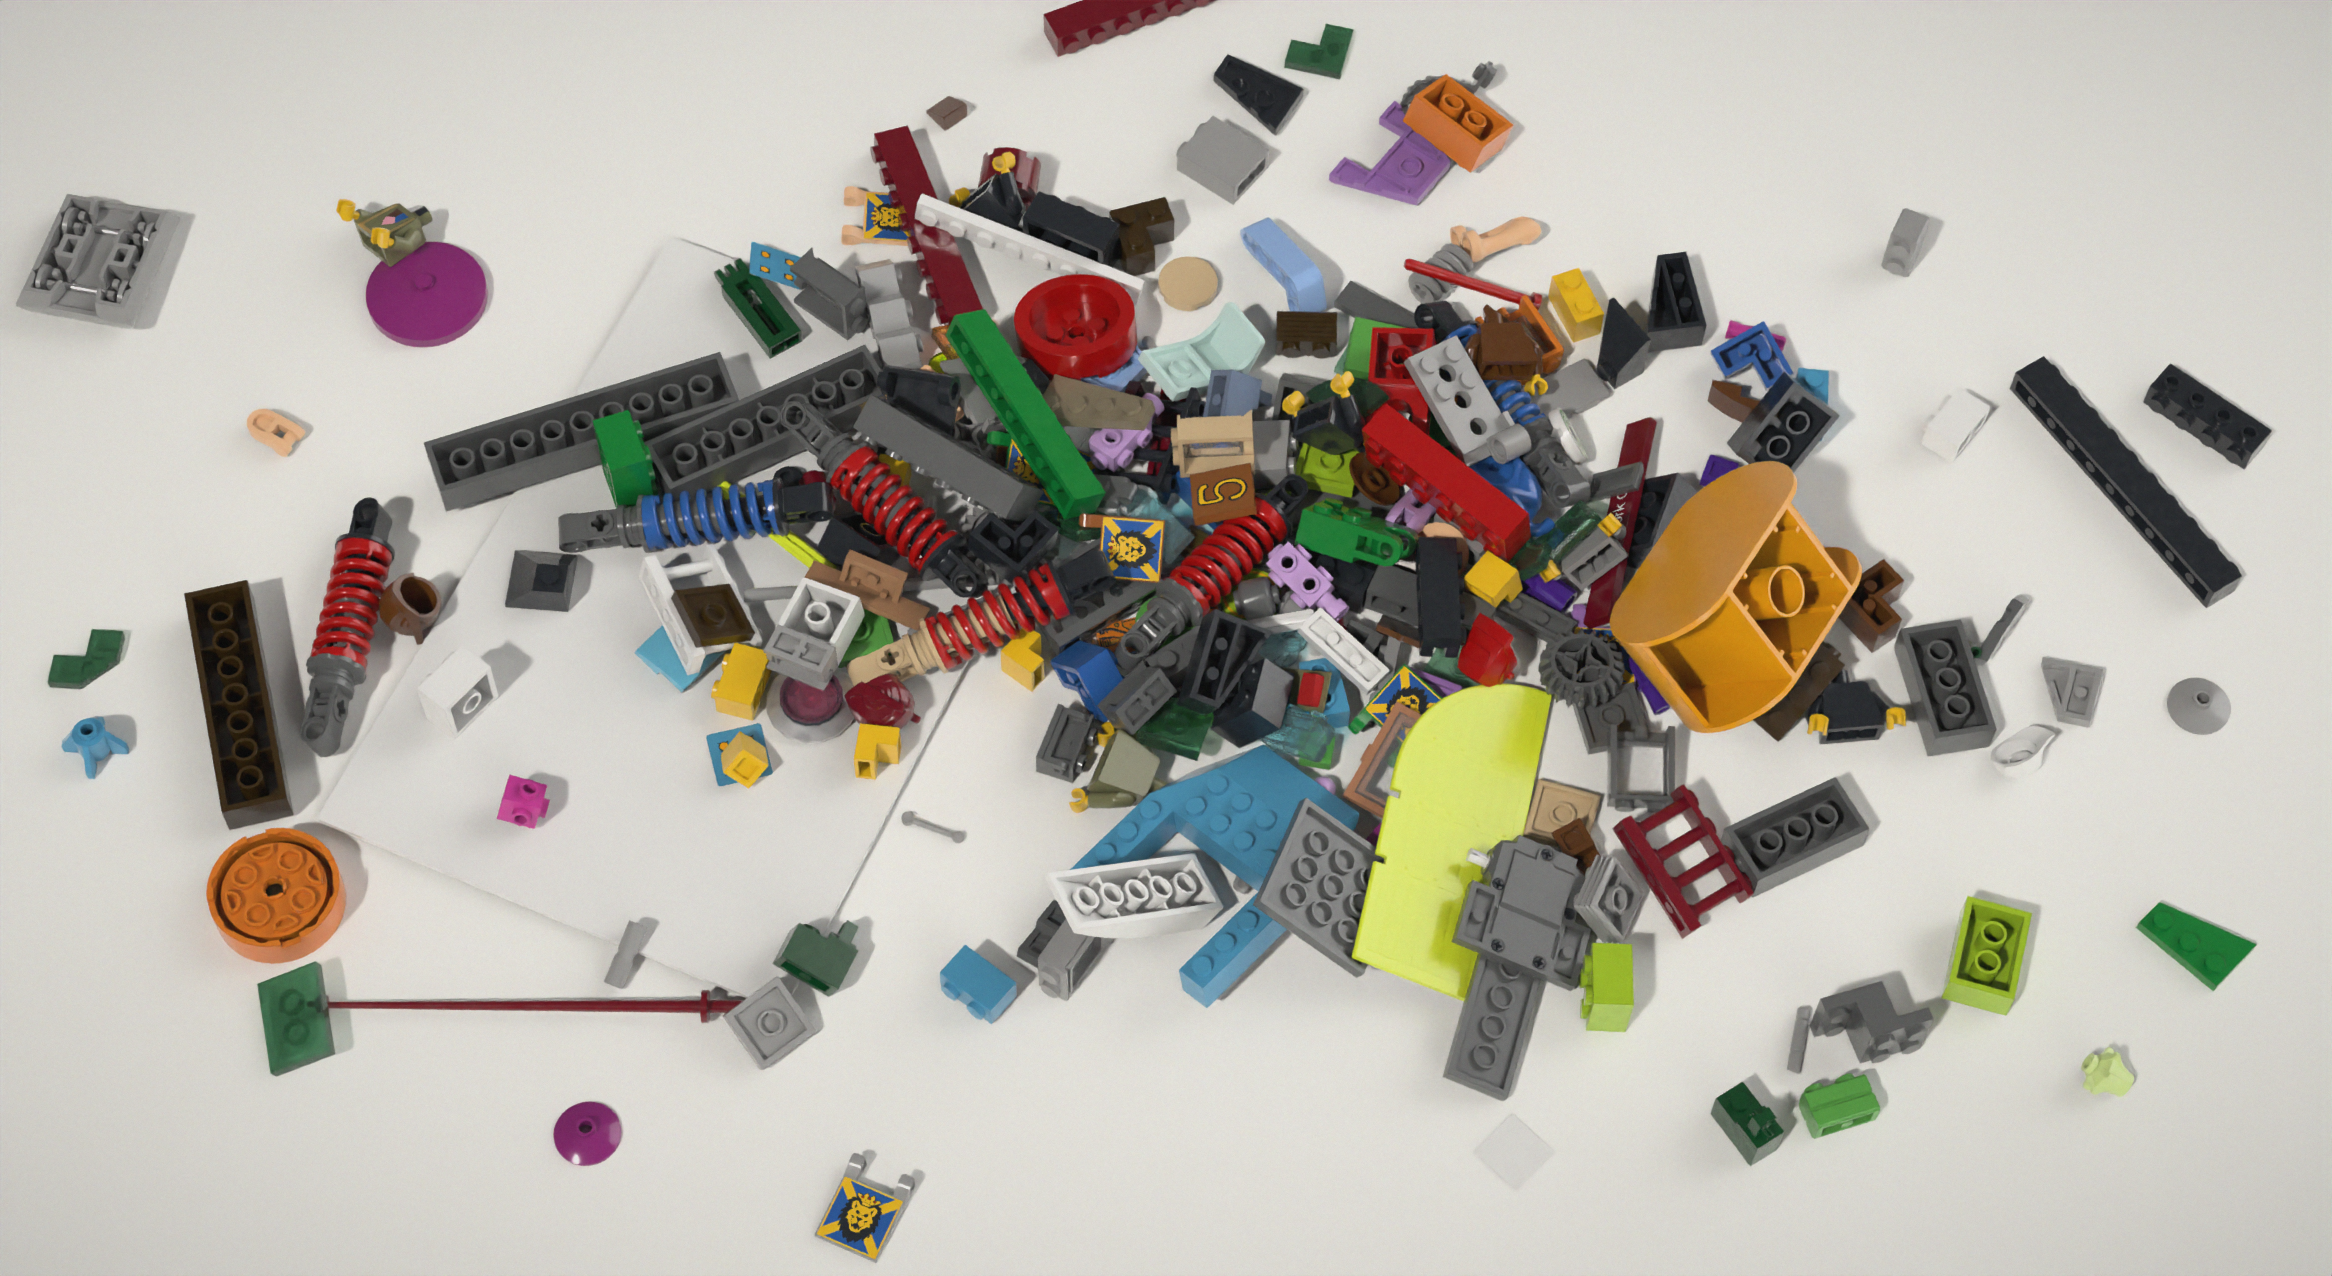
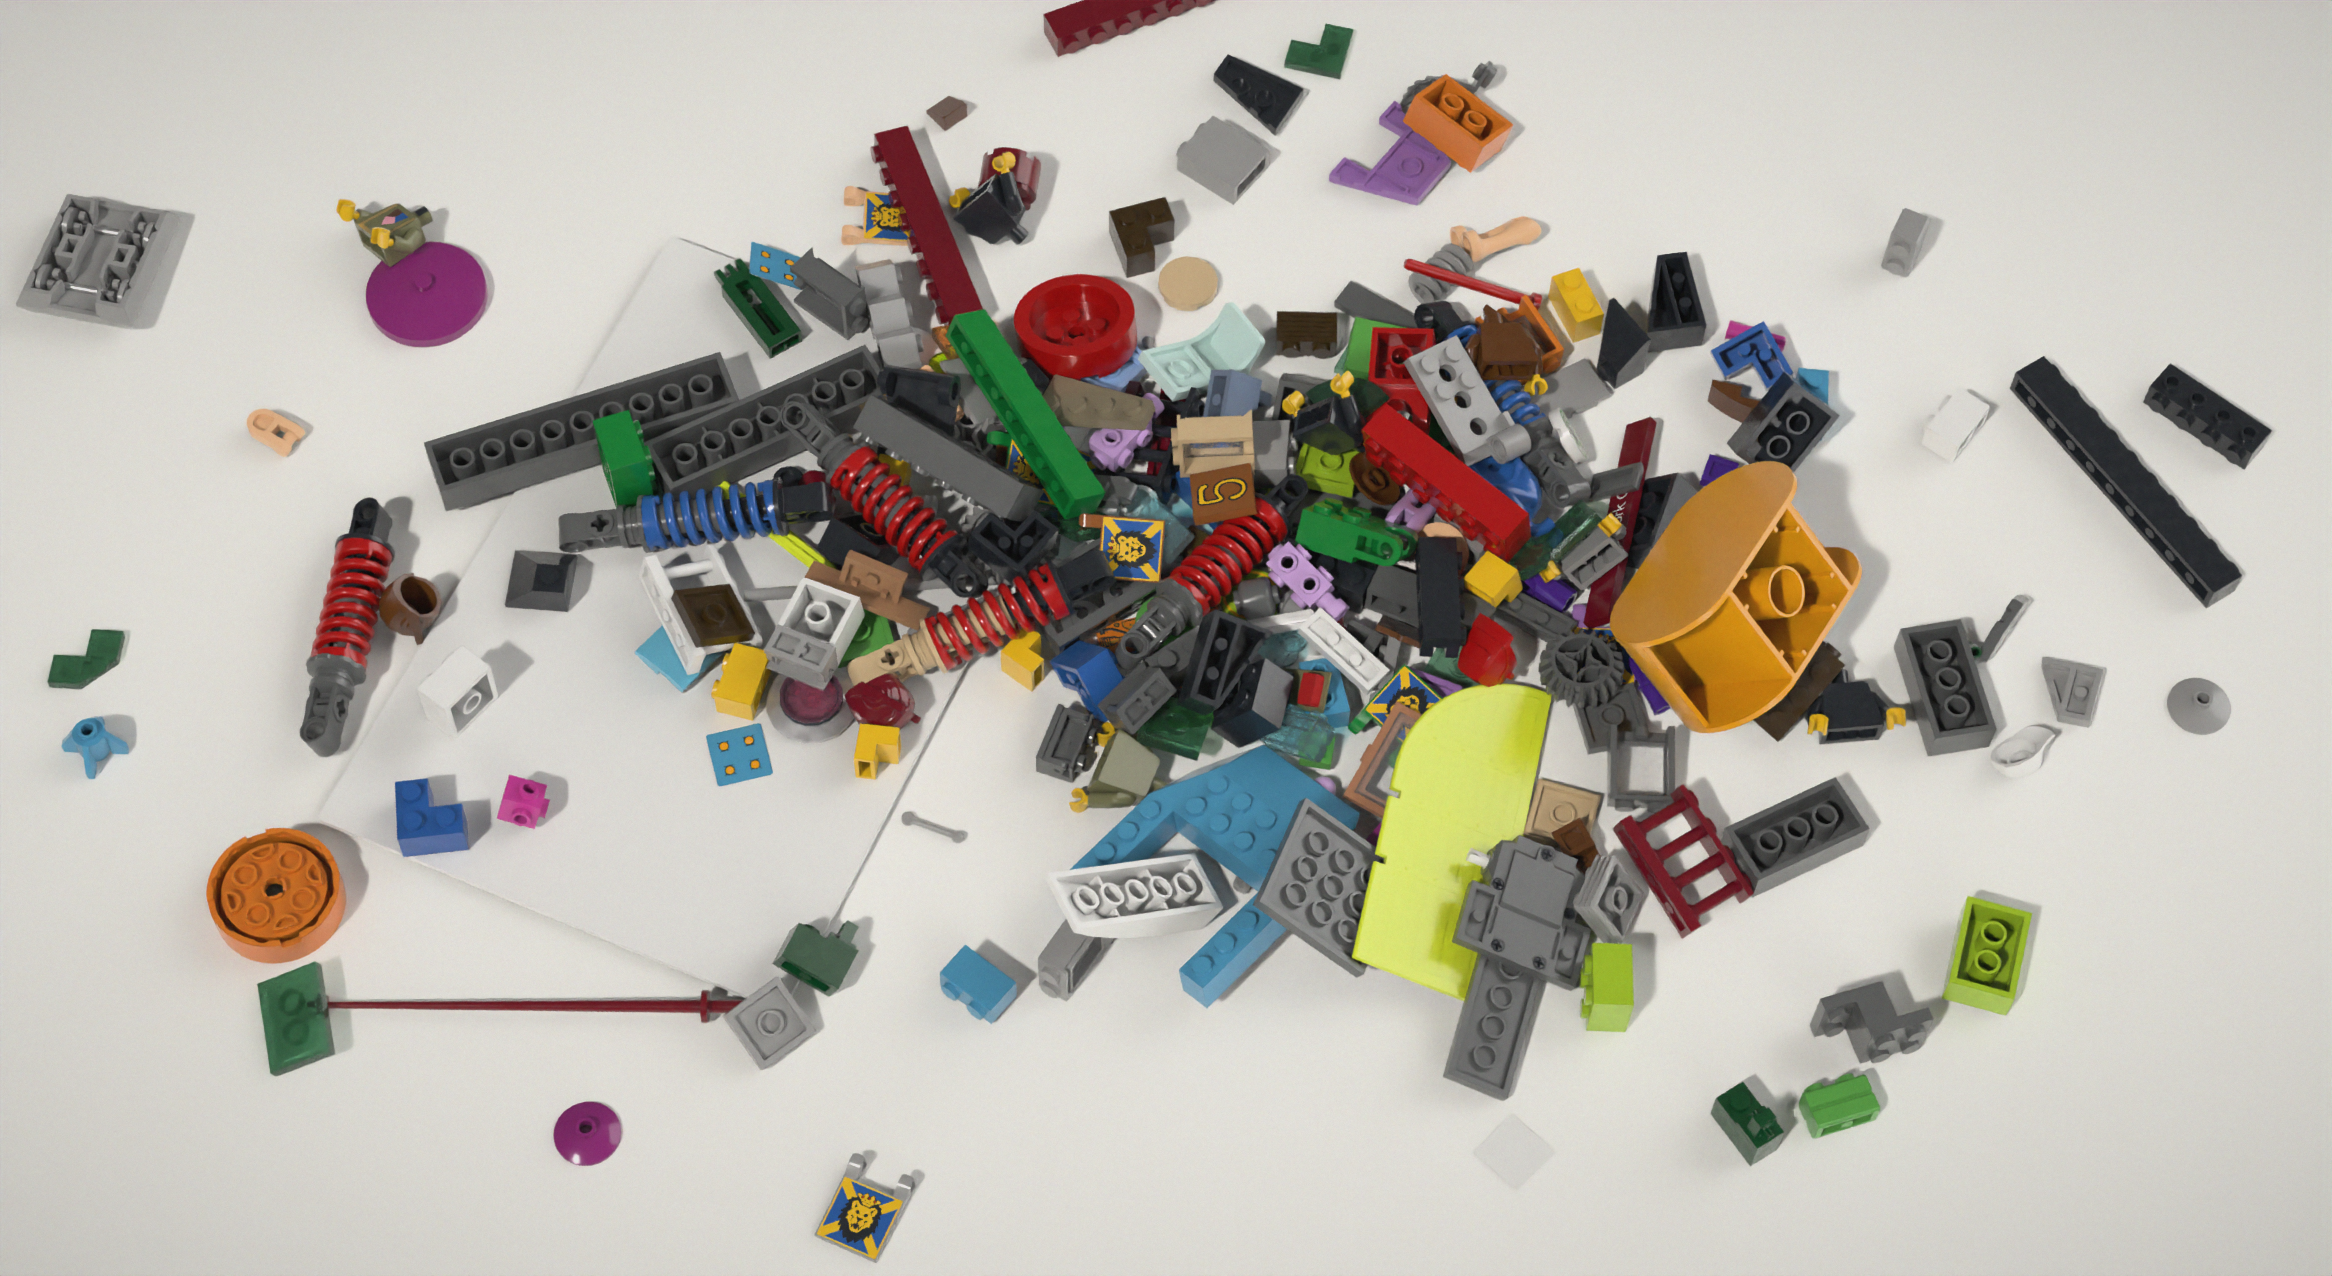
(238, 705): dark brown brick -> none
(426, 827): none -> blue brick
(624, 957): light grey piece -> none
(744, 759): yellow panel -> none
(1018, 245): white plate -> none
(1044, 930): dark grey slope -> none
(1072, 228): black brick -> none
(1286, 264): light blue beam -> none
(1798, 1039): light grey wheel -> none
(1869, 608): reddish brown brick -> none
(2106, 1073): yellowish green rock -> none
(2195, 944): green wing -> none

